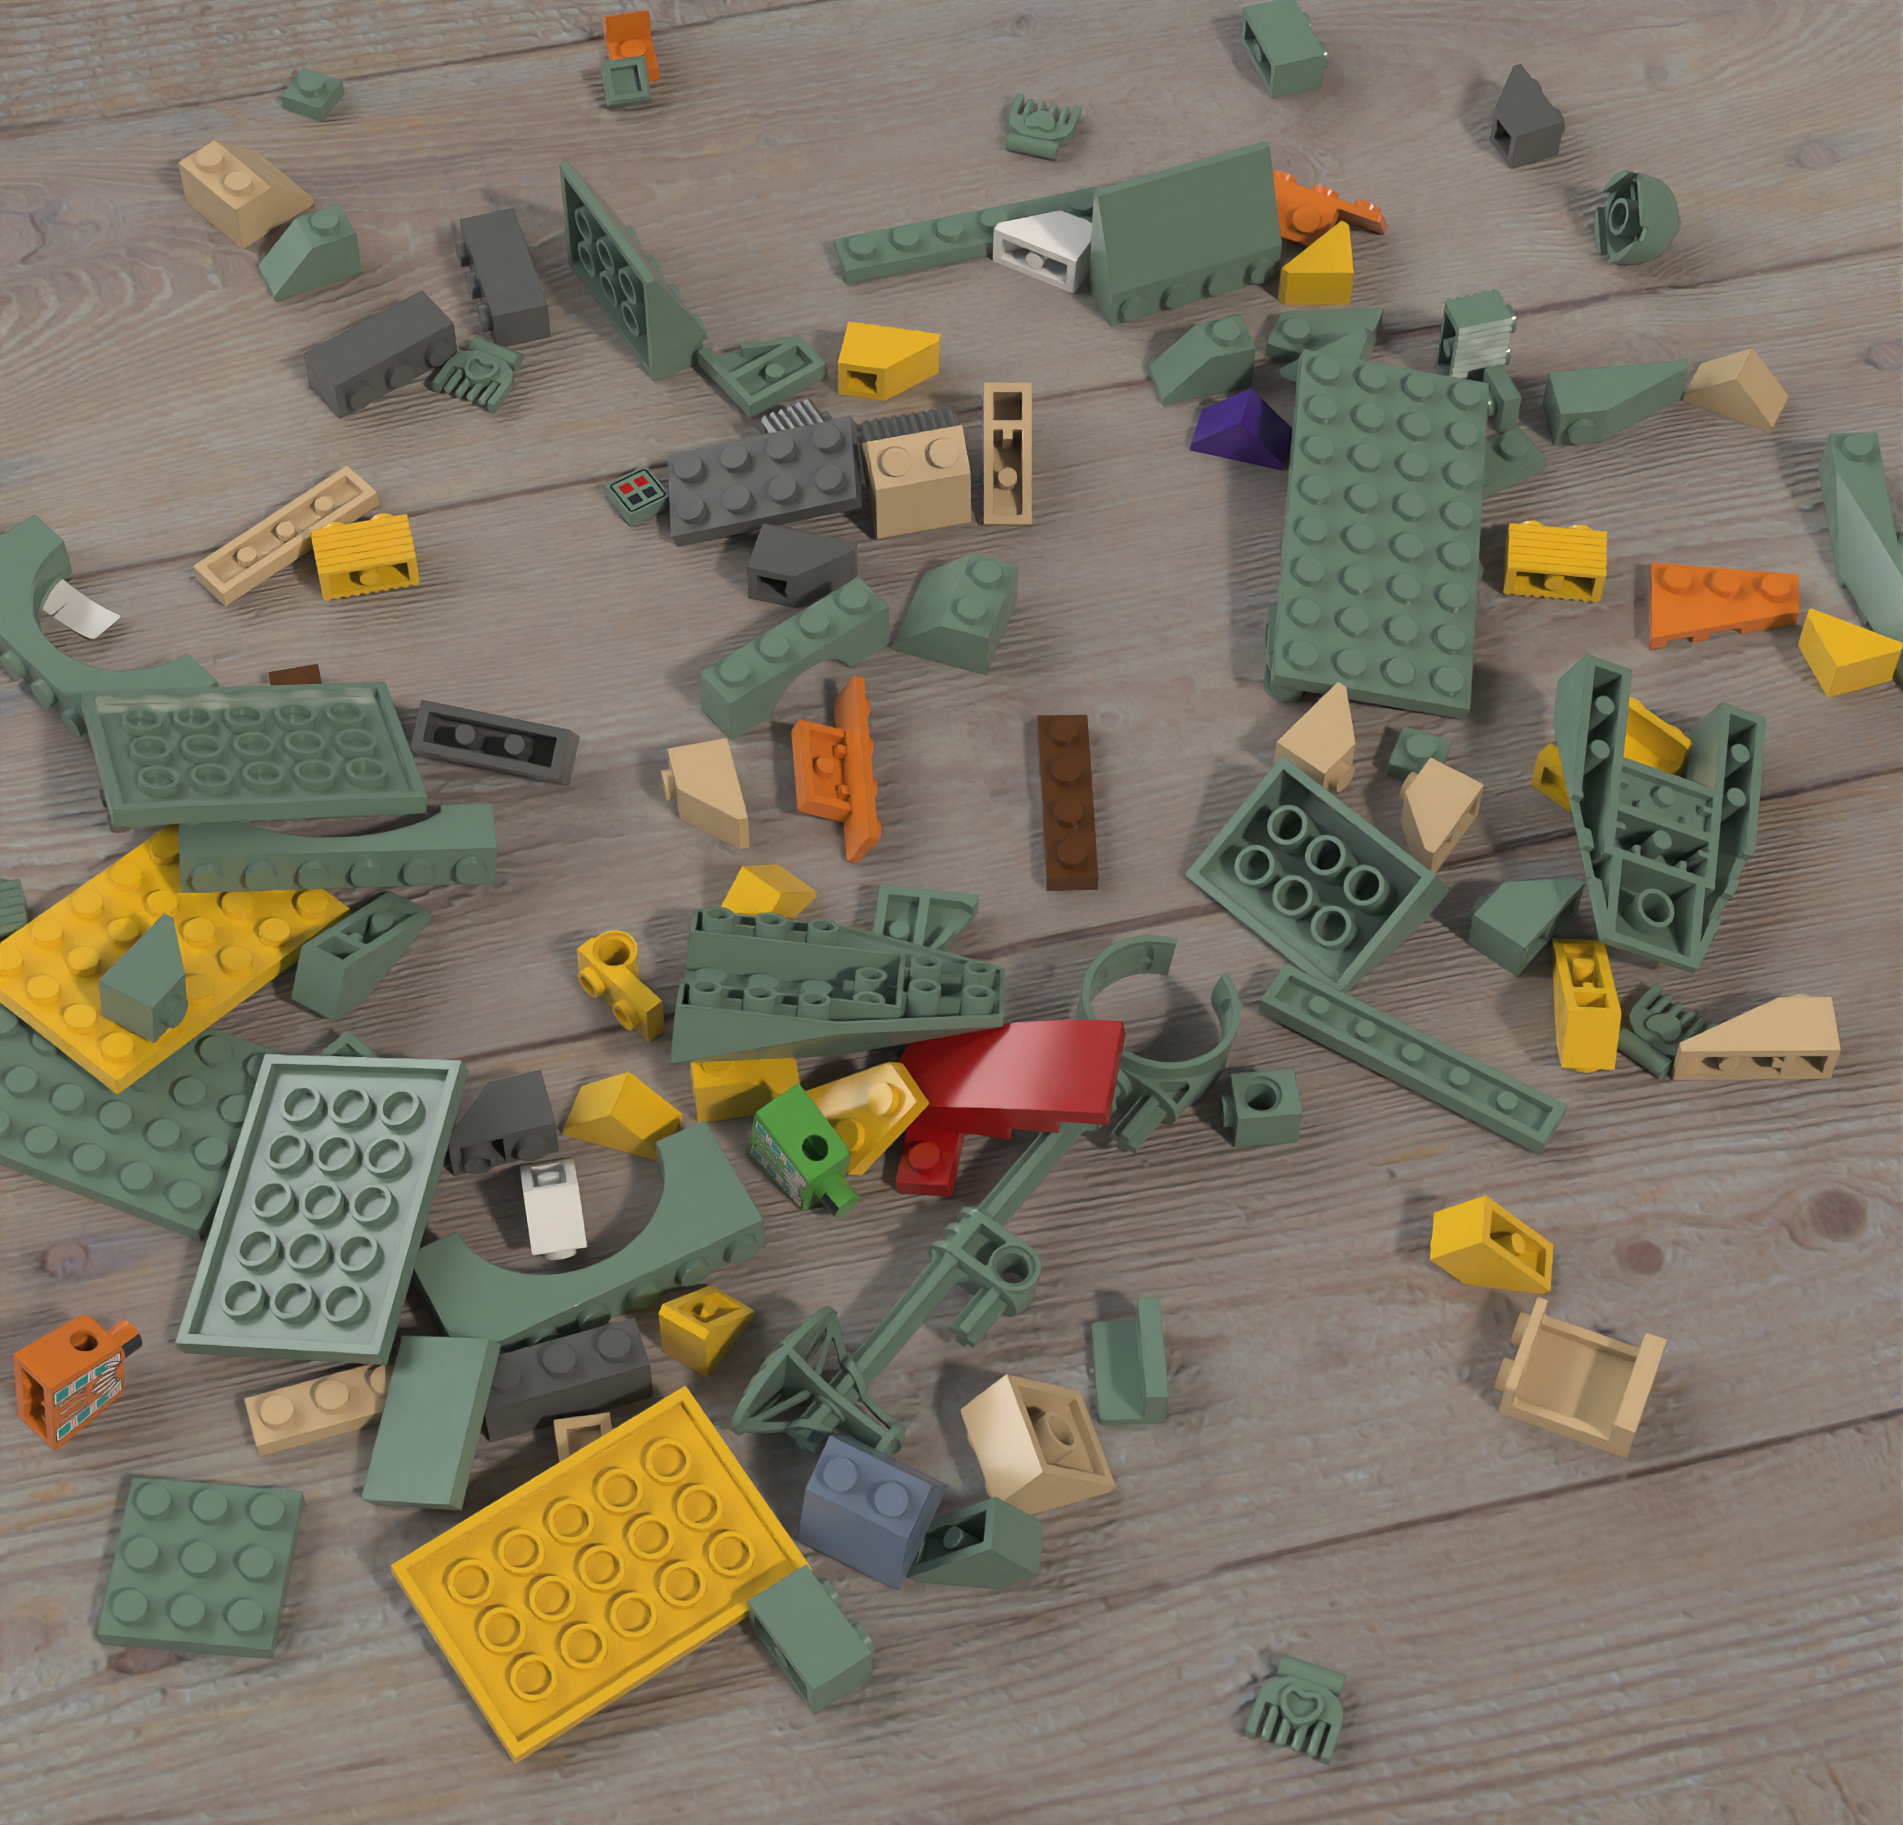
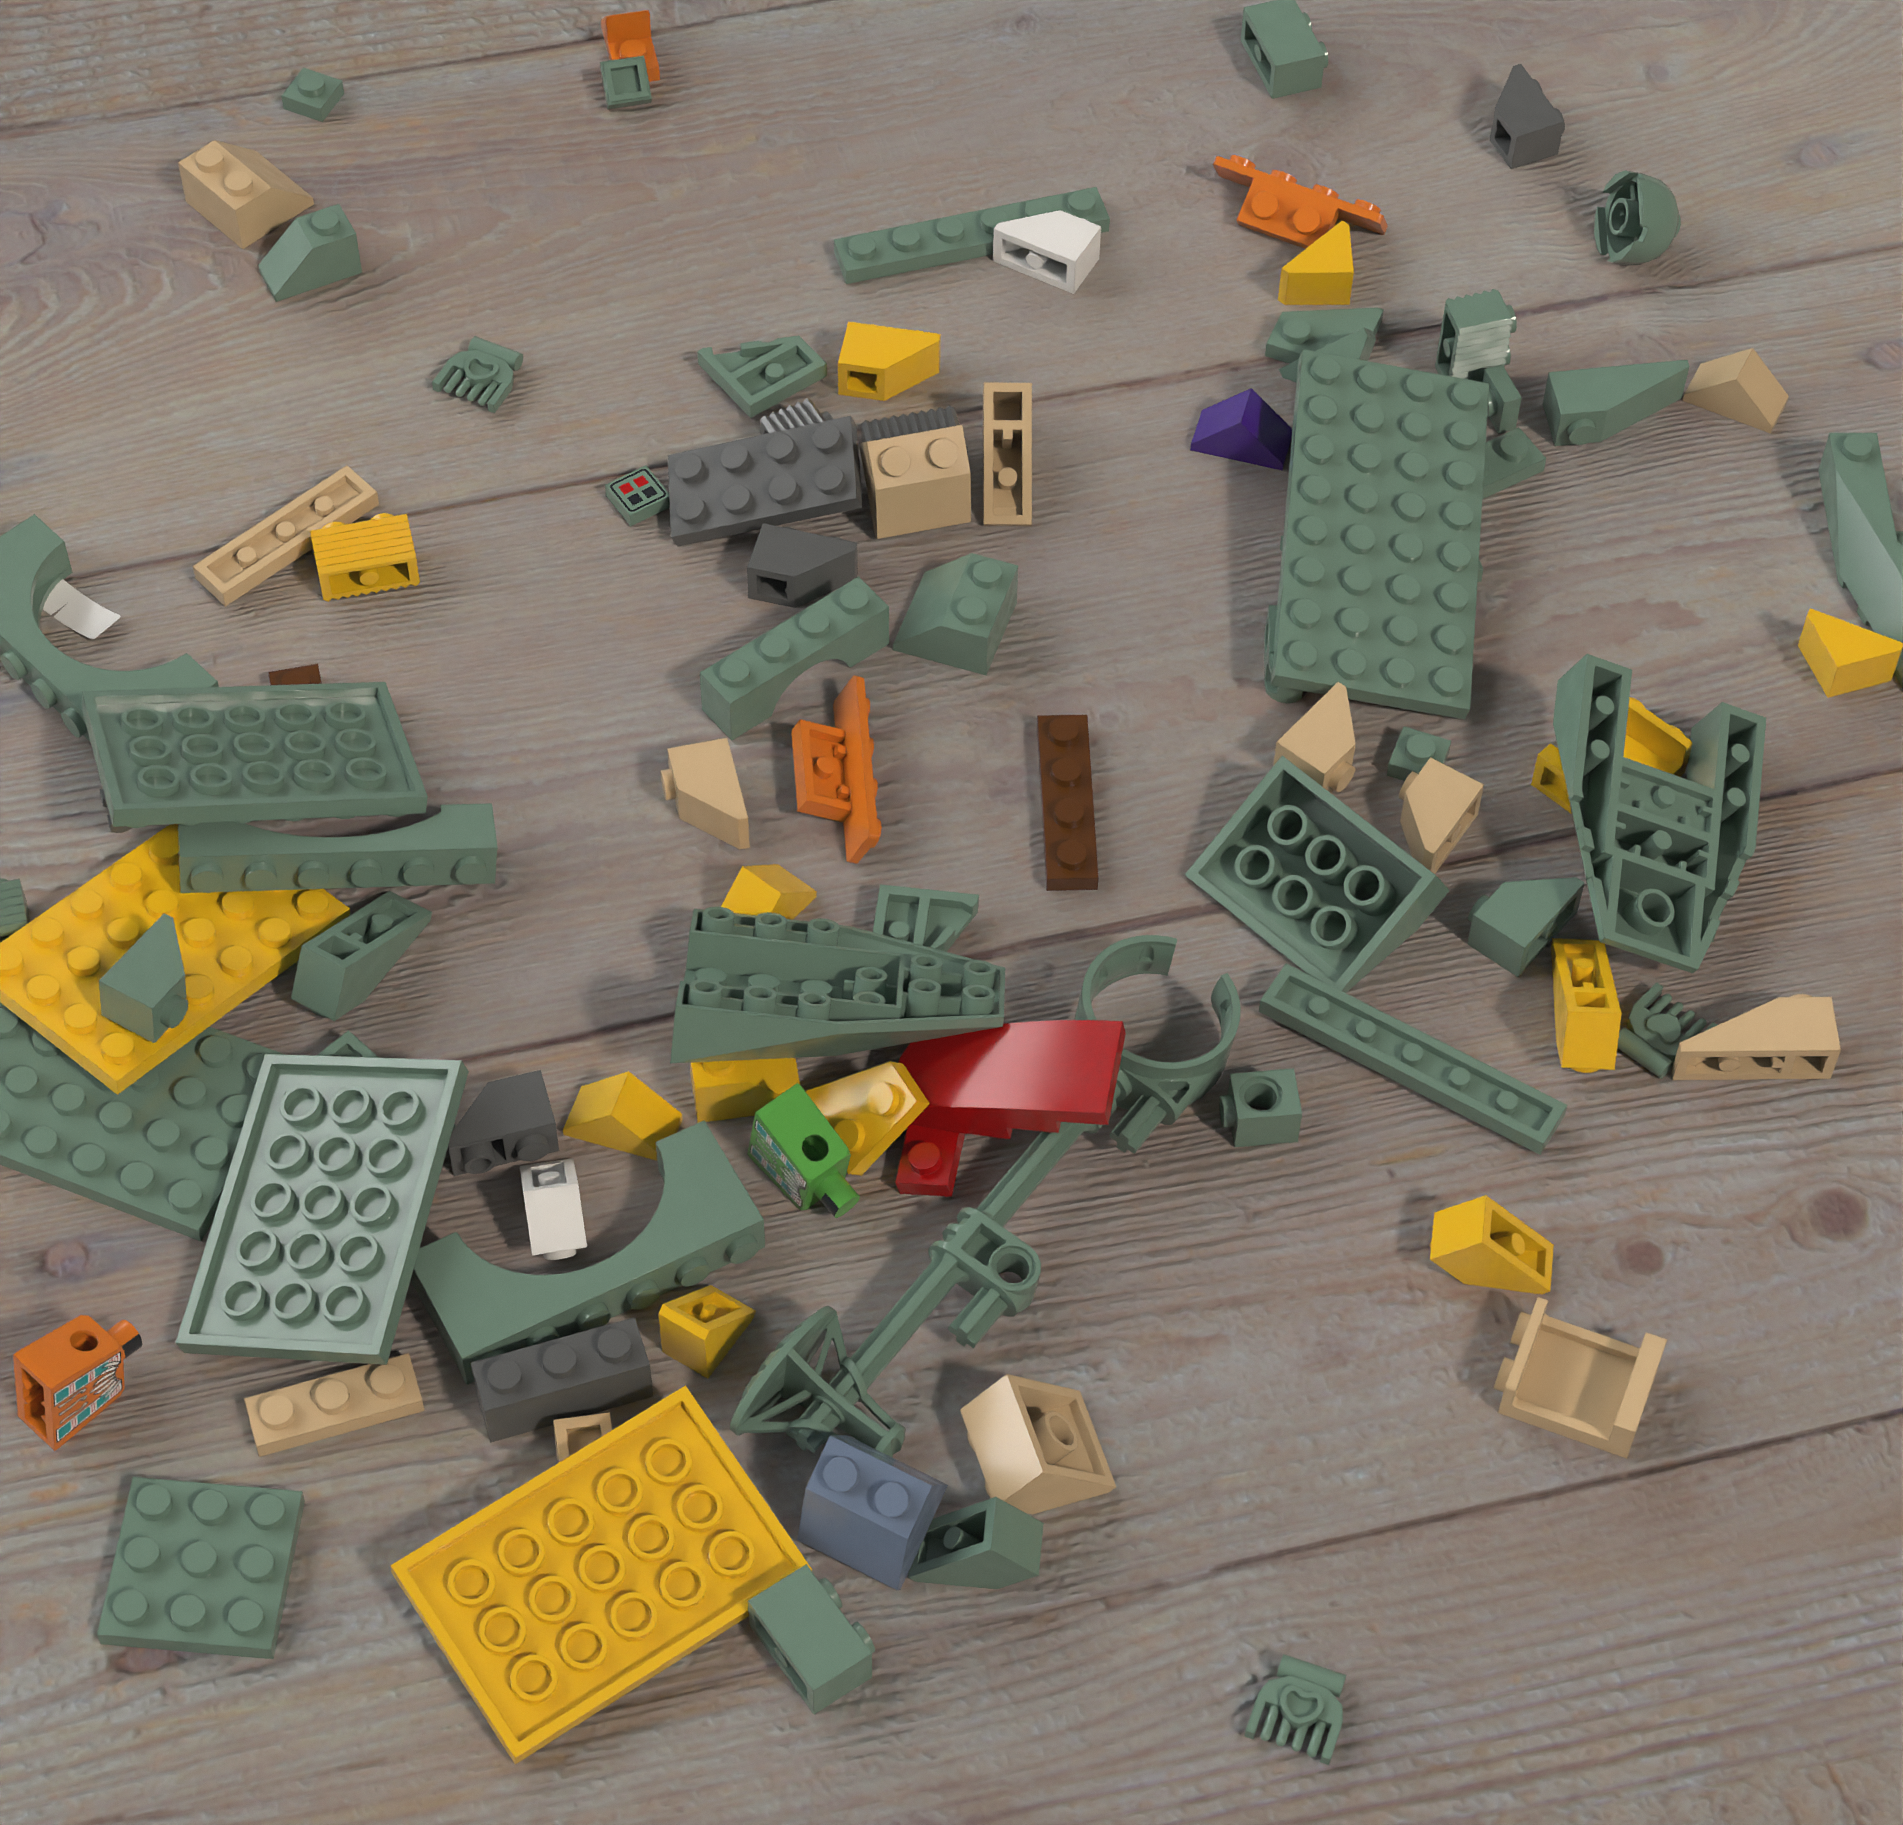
(381, 354): dark grey brick -> none
(431, 1422): sand green tile -> none
(495, 742): dark grey brick -> none
(503, 278): dark grey brick -> none
(620, 985): yellow plate -> none
(627, 281): sand green slope -> none
(1038, 131): sand green piece -> none
(1131, 1367): sand green panel -> none
(1184, 234): sand green slope -> none
(1205, 362): sand green slope -> none
(1555, 561): yellow brick -> none
(1711, 600): orange wing -> none

